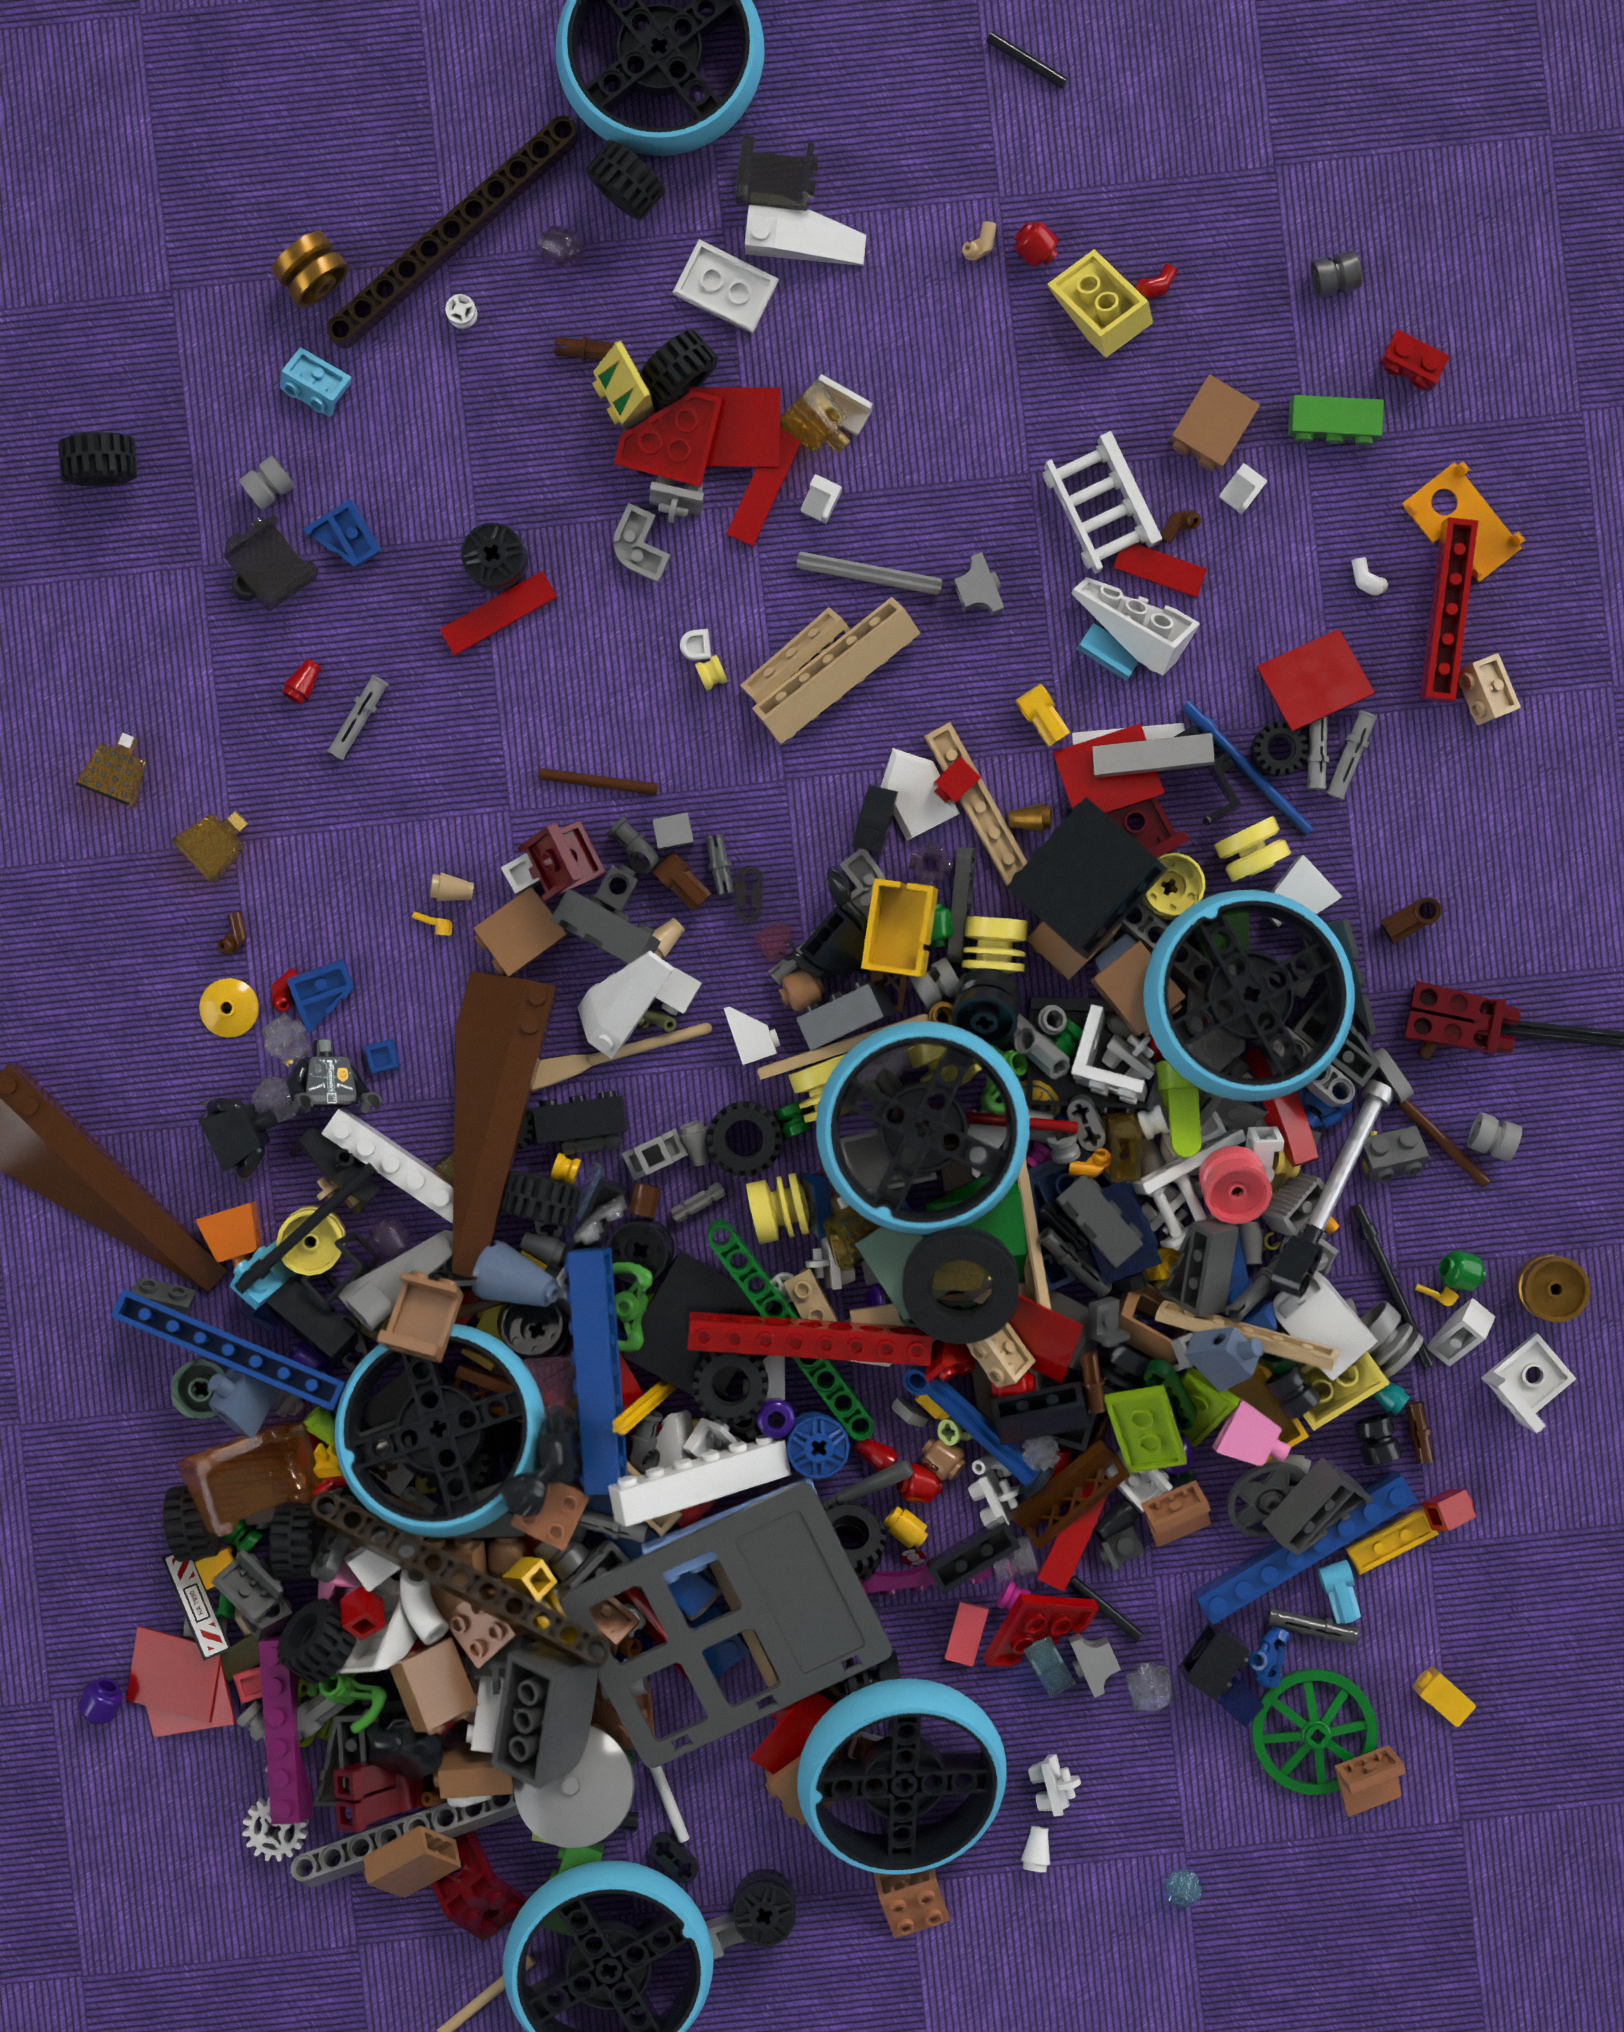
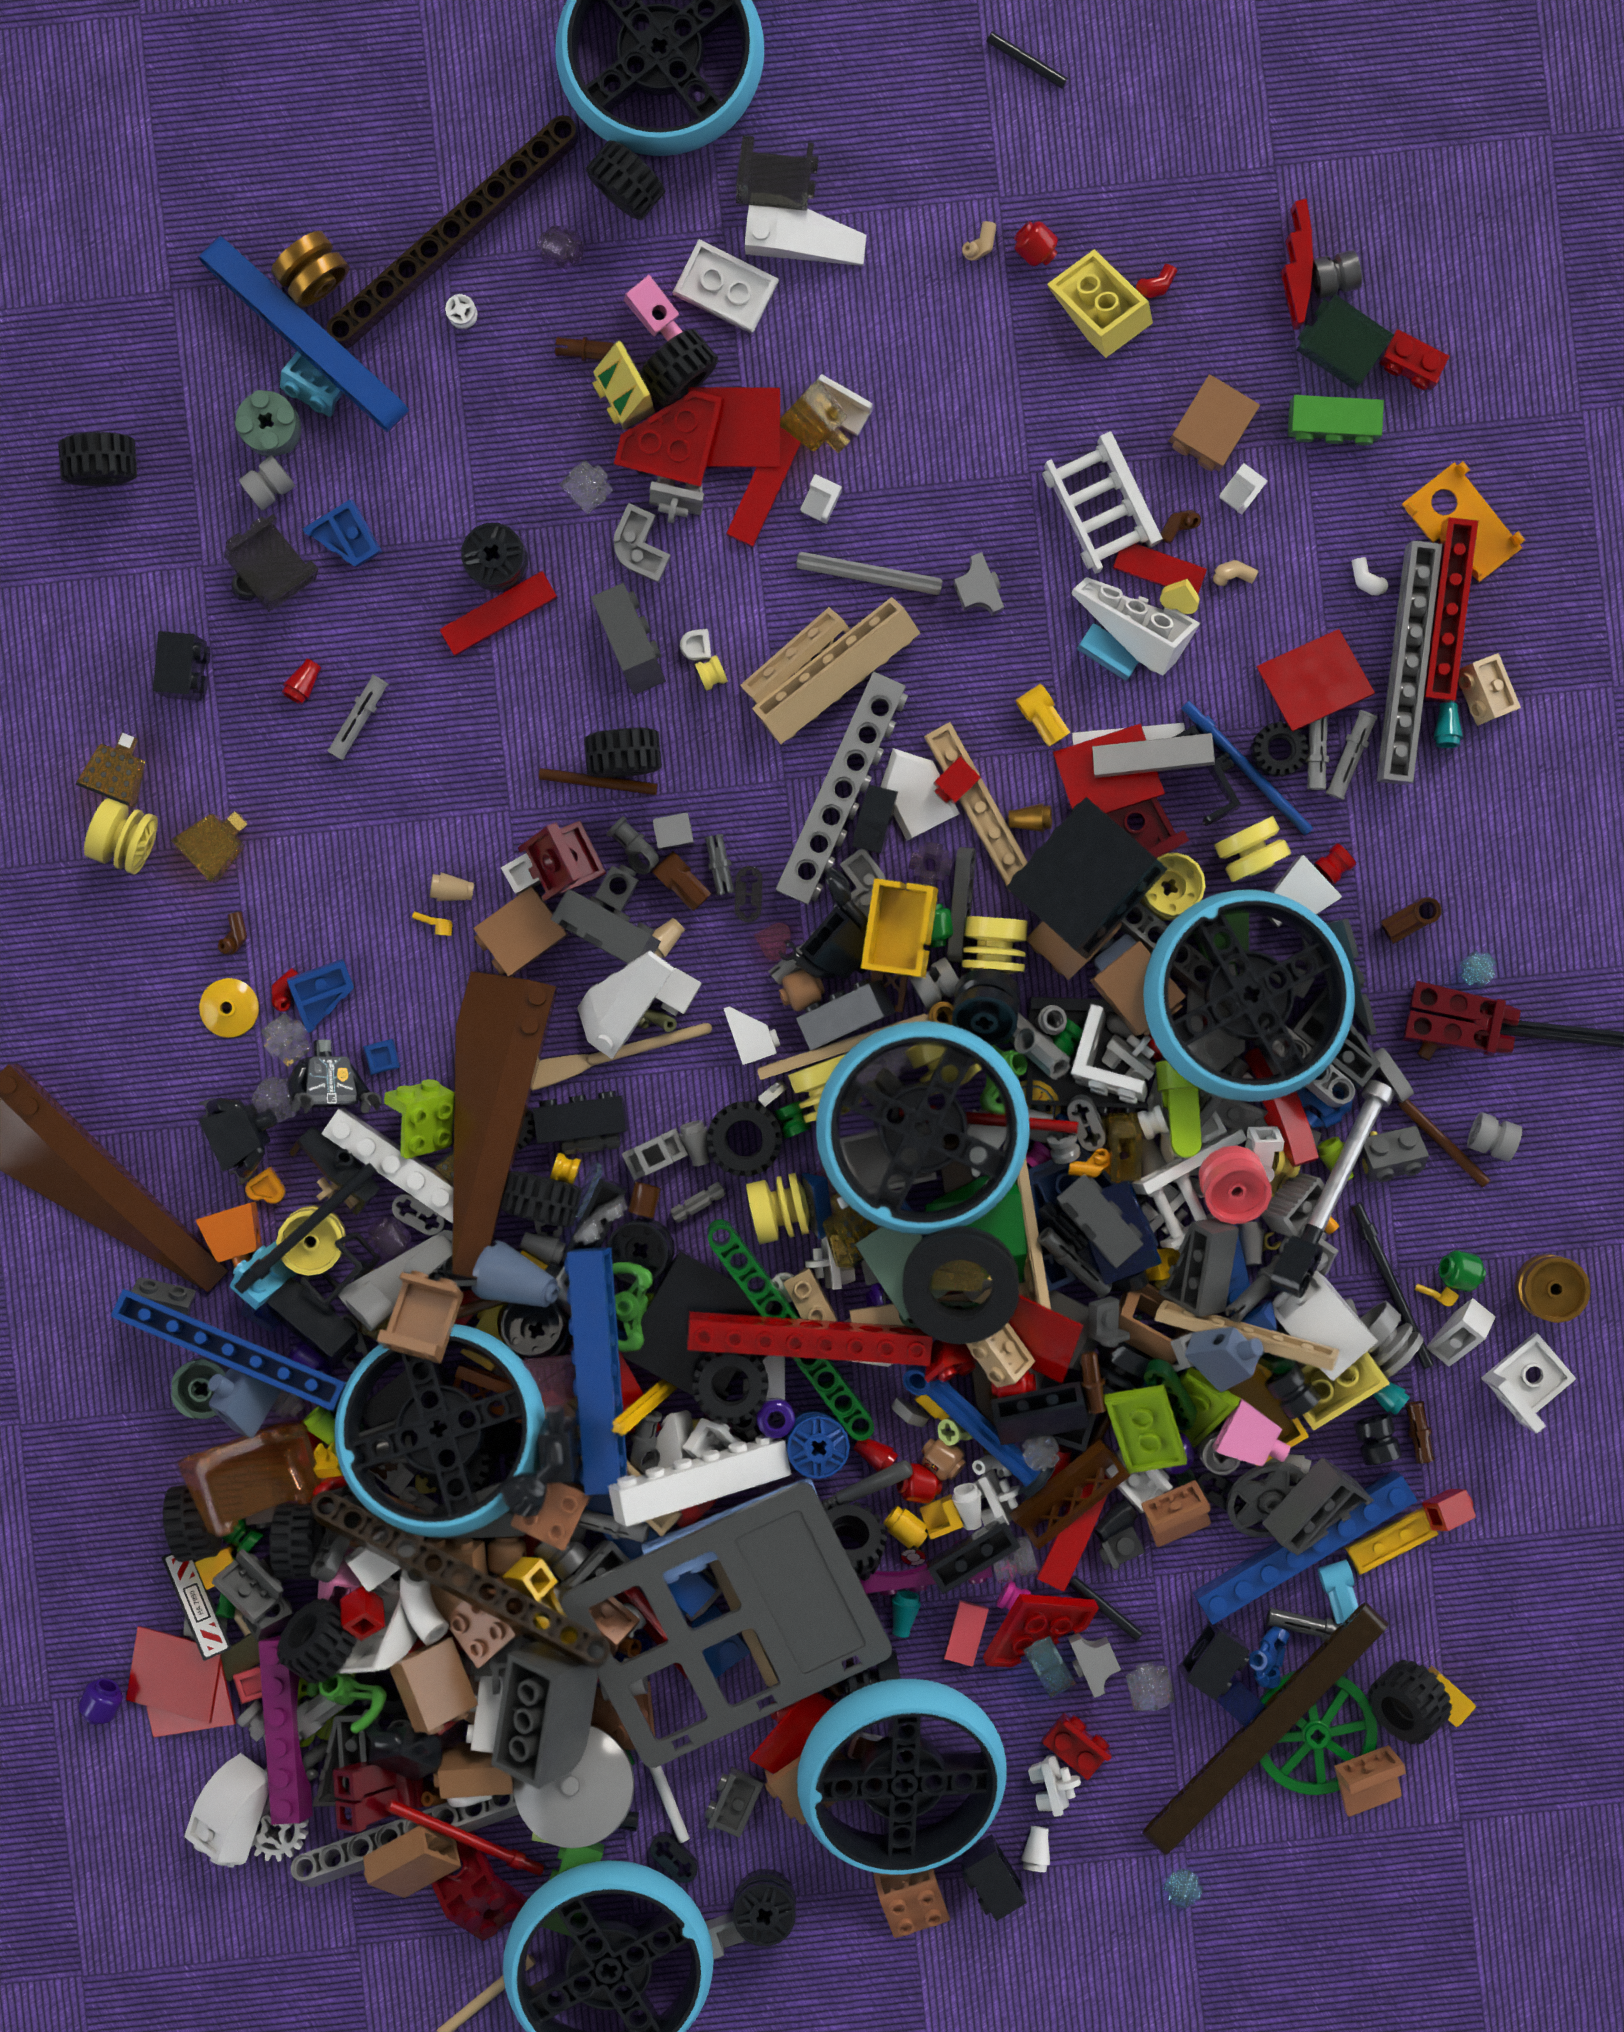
(120, 836): none -> light yellow wheel
(181, 666): none -> black brick
(229, 1812): none -> white piece
(266, 1187): none -> light orange tile
(267, 440): none -> sand green brick
(303, 334): none -> blue beam
(313, 1757): none -> dark grey arm
(415, 1220): none -> light grey beam
(426, 1117): none -> lime bracket
(513, 1858): none -> red bar
(587, 486): none -> clear brick
(622, 752): none -> black tyre
(629, 638): none -> dark grey wedge
(647, 298): none -> bright pink torso
(734, 1802): none -> dark grey bracket
(772, 1093): none -> white tile
(878, 689): none -> light grey brick
(904, 1611): none -> teal cone
(941, 1517): none -> yellow panel
(968, 1503): none -> white cone
(993, 1877): none -> black brick
(1076, 1746): none -> red bracket
(1180, 597): none -> light yellow tile
(1214, 1461): none -> light grey wheel
(1217, 1497): none -> black beam
(1234, 569): none -> tan arm
(1266, 1728): none -> dark brown beam
(1298, 274): none -> red slope
(1329, 1152): none -> lime cone
(1335, 863): none -> red wheel
(1343, 341): none -> clear green brick
(1409, 663): none -> light grey brick
(1409, 1702): none -> black tyre
(1448, 727): none -> teal cone
(1477, 968): none -> clear light blue gear

